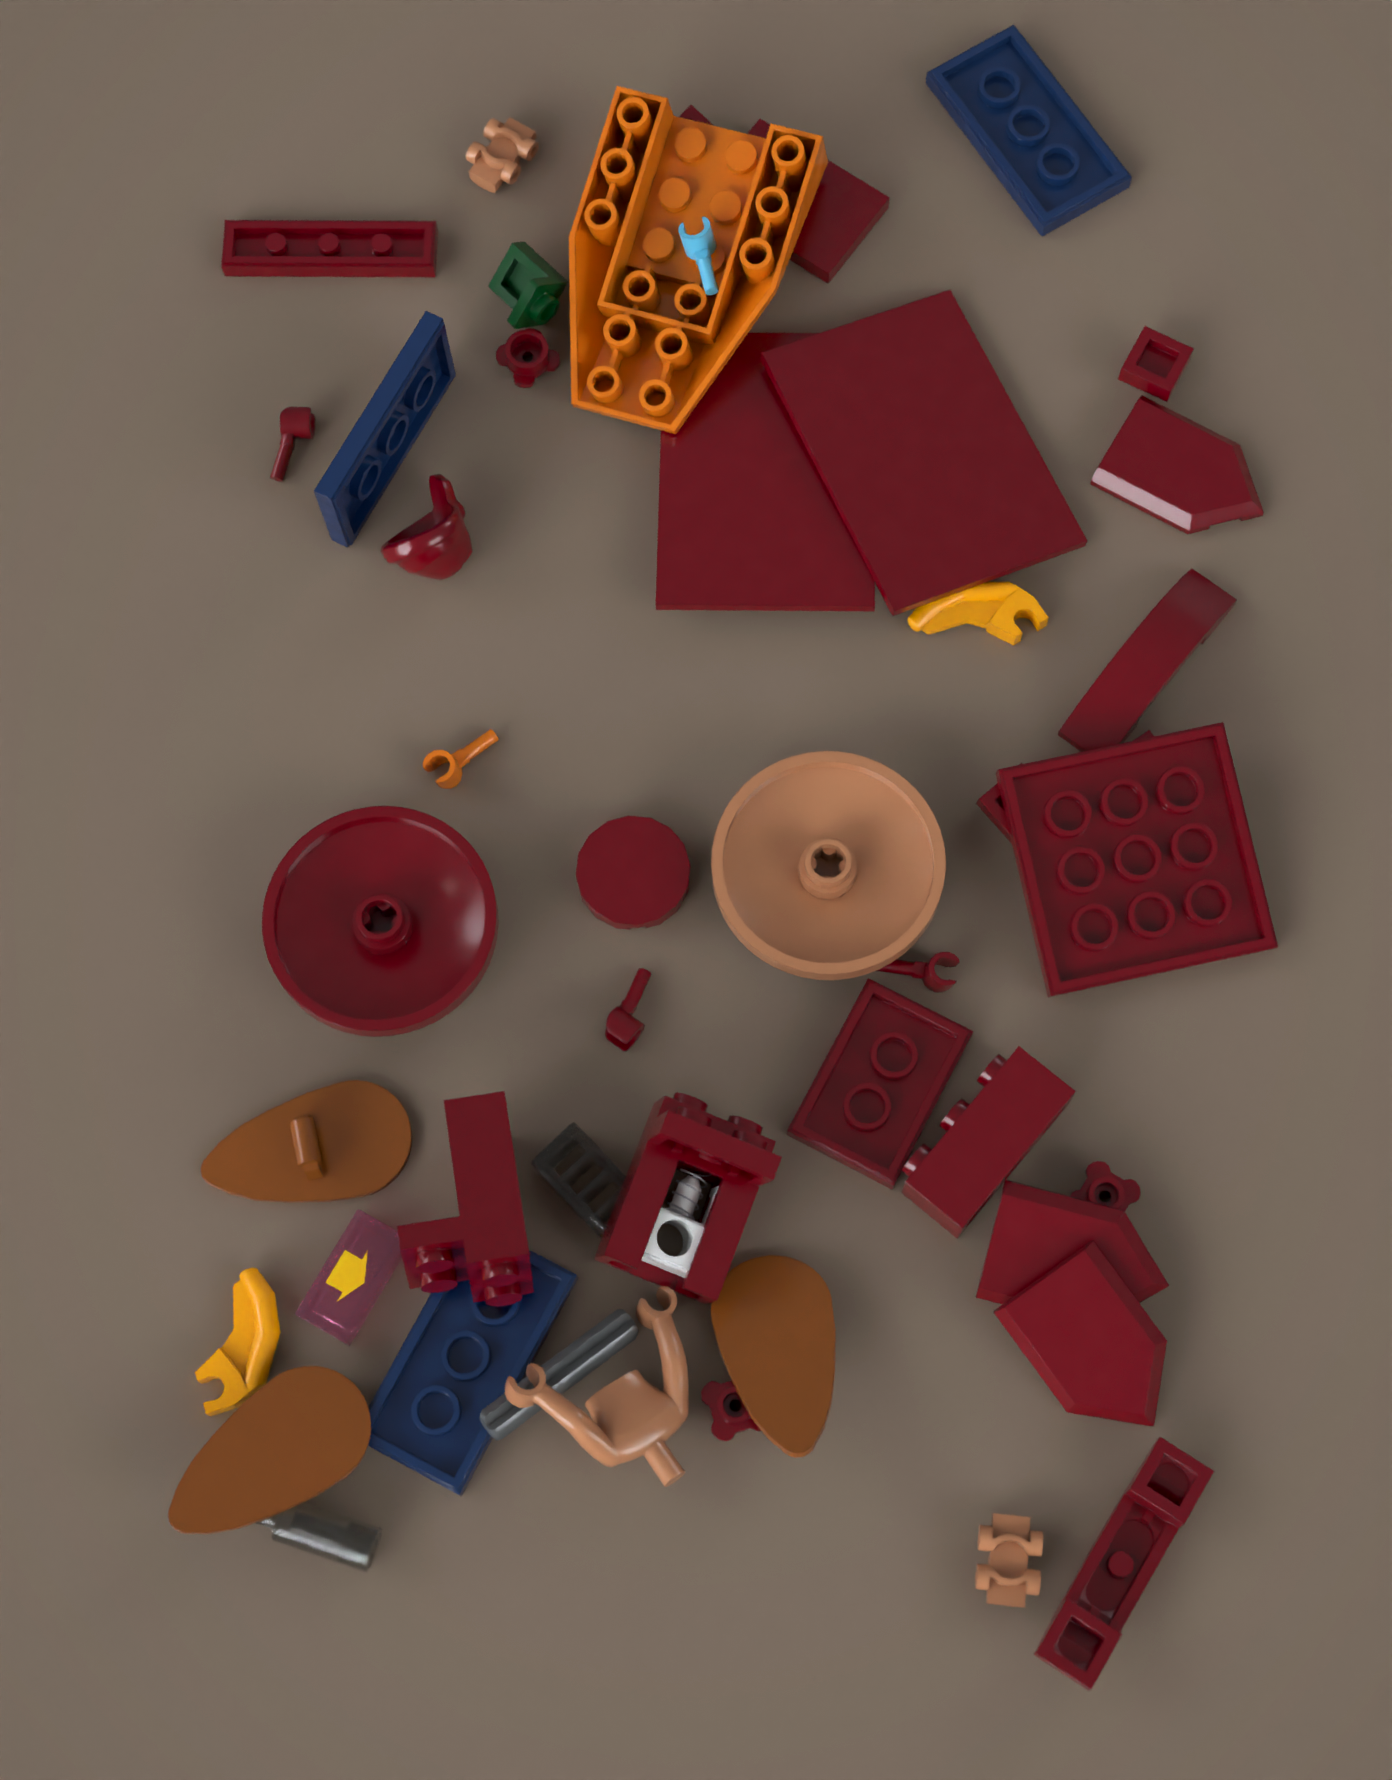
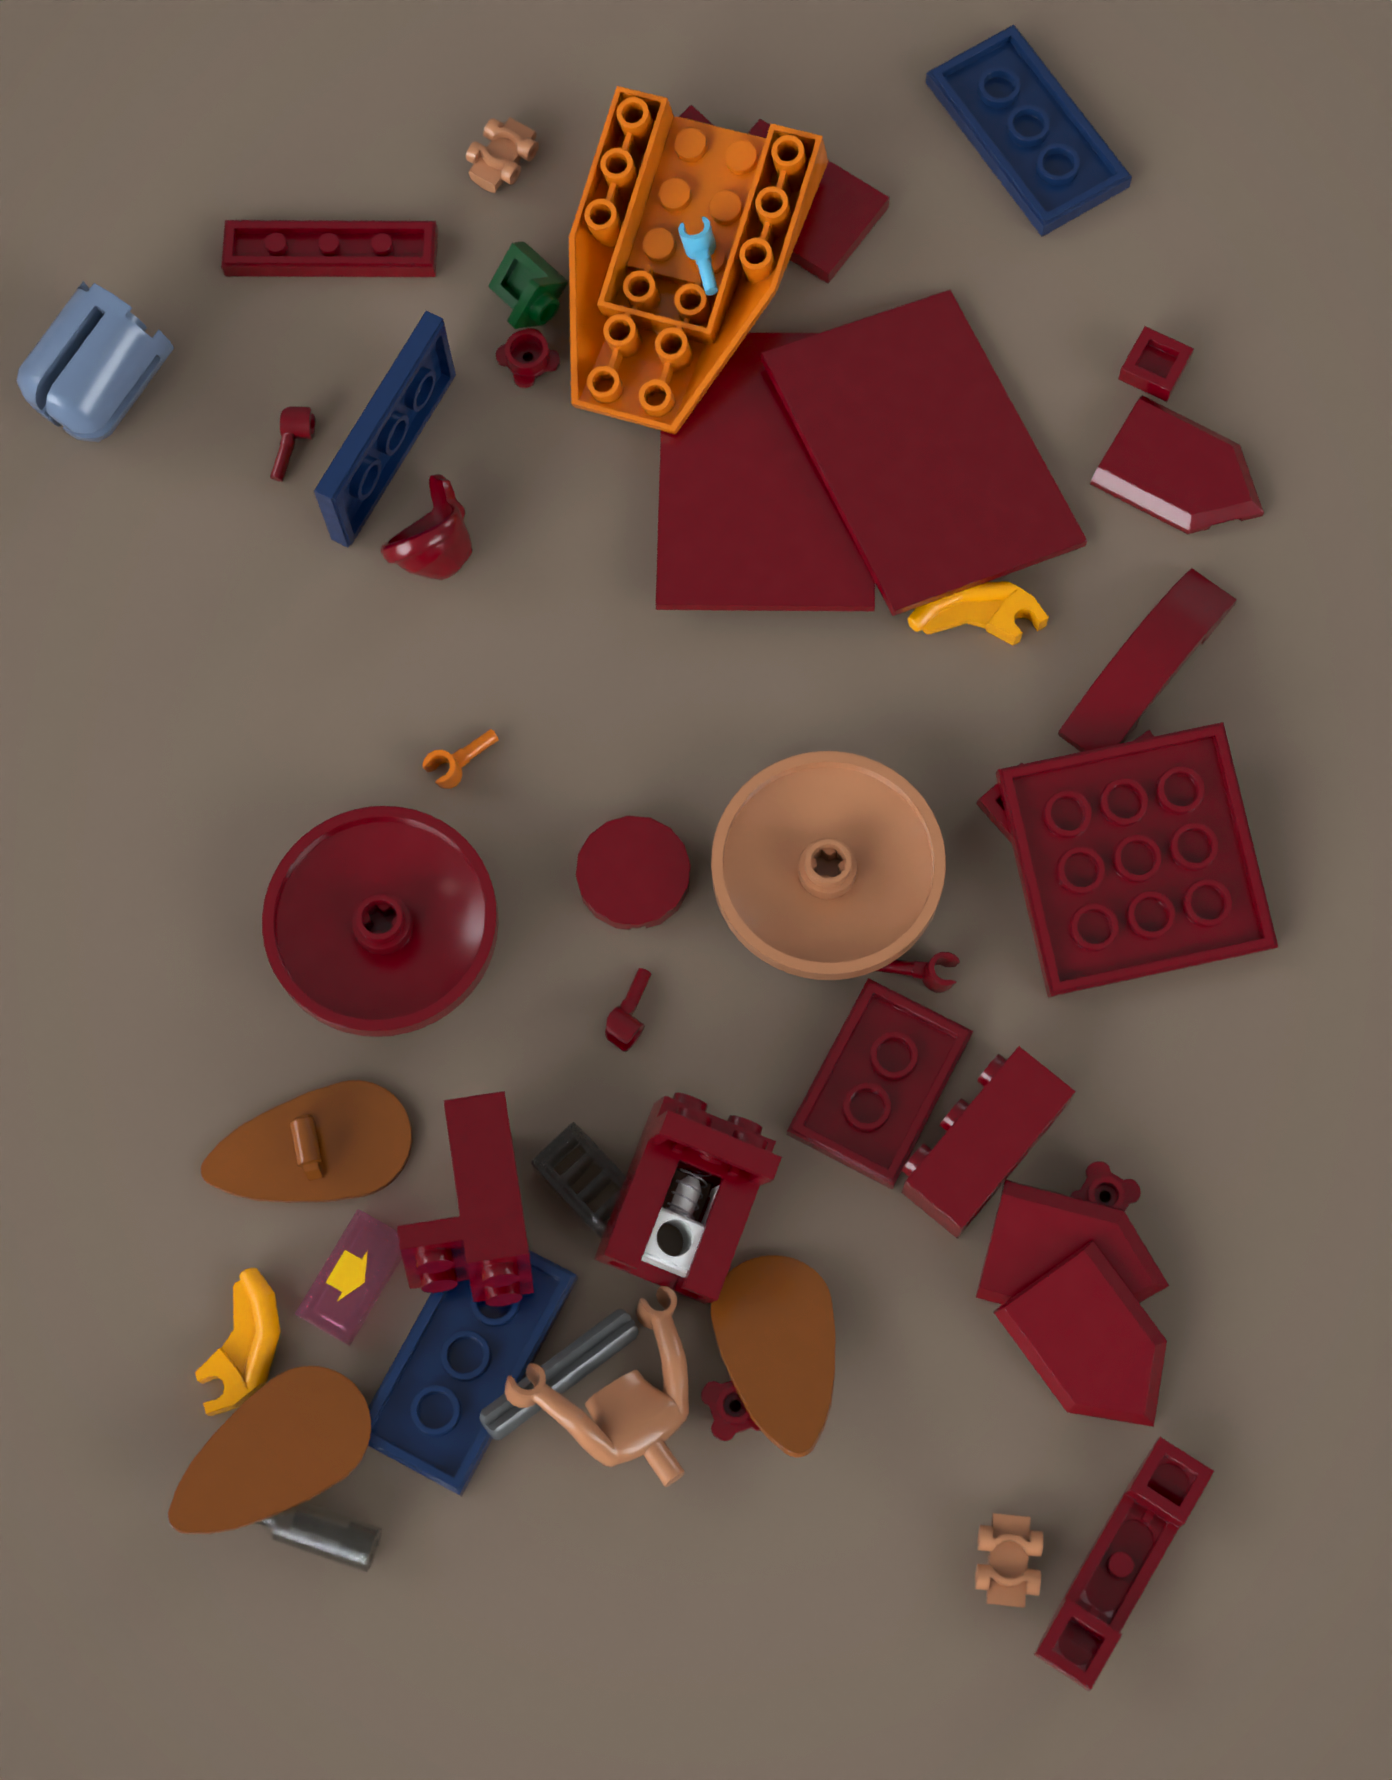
(91, 364): none -> sand blue cylinder

